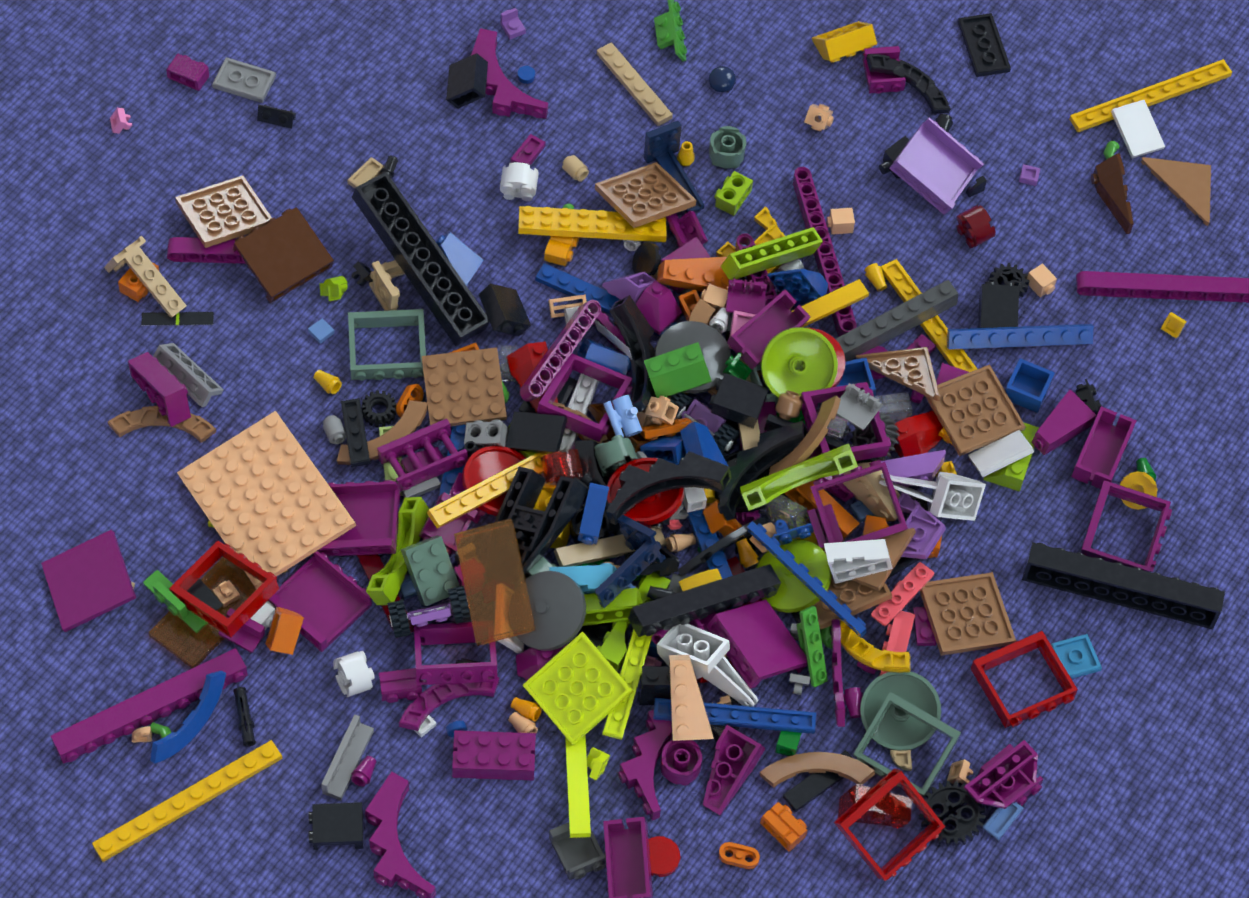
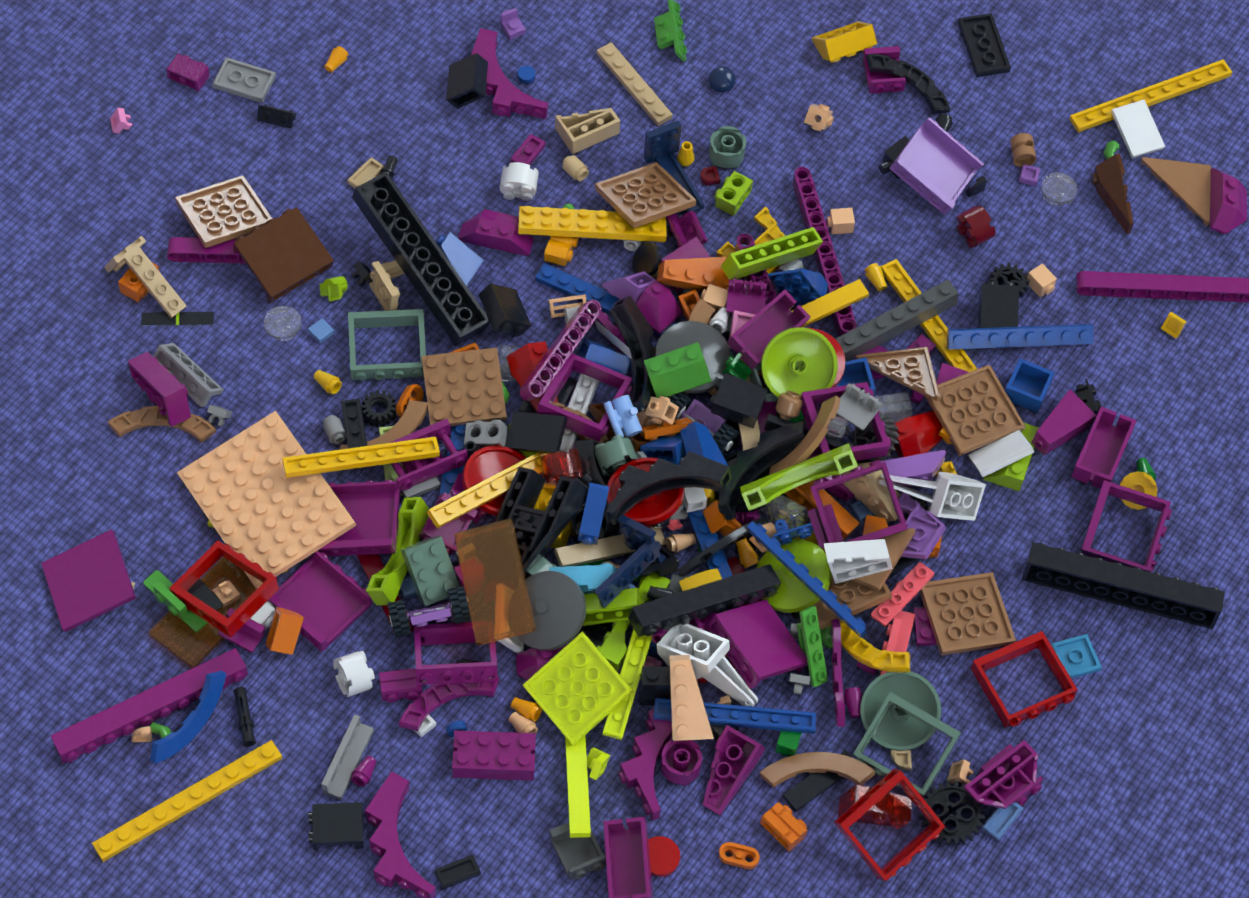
(219, 412): none -> light grey tile
(282, 323): none -> clear tile
(336, 58): none -> light orange cone
(360, 457): none -> yellow plate
(457, 872): none -> black tile
(496, 232): none -> magenta wedge
(587, 129): none -> tan wedge
(710, 176): none -> dark red tile
(1023, 149): none -> medium nougat wheel
(1059, 188): none -> clear tile
(1227, 202): none -> magenta wedge

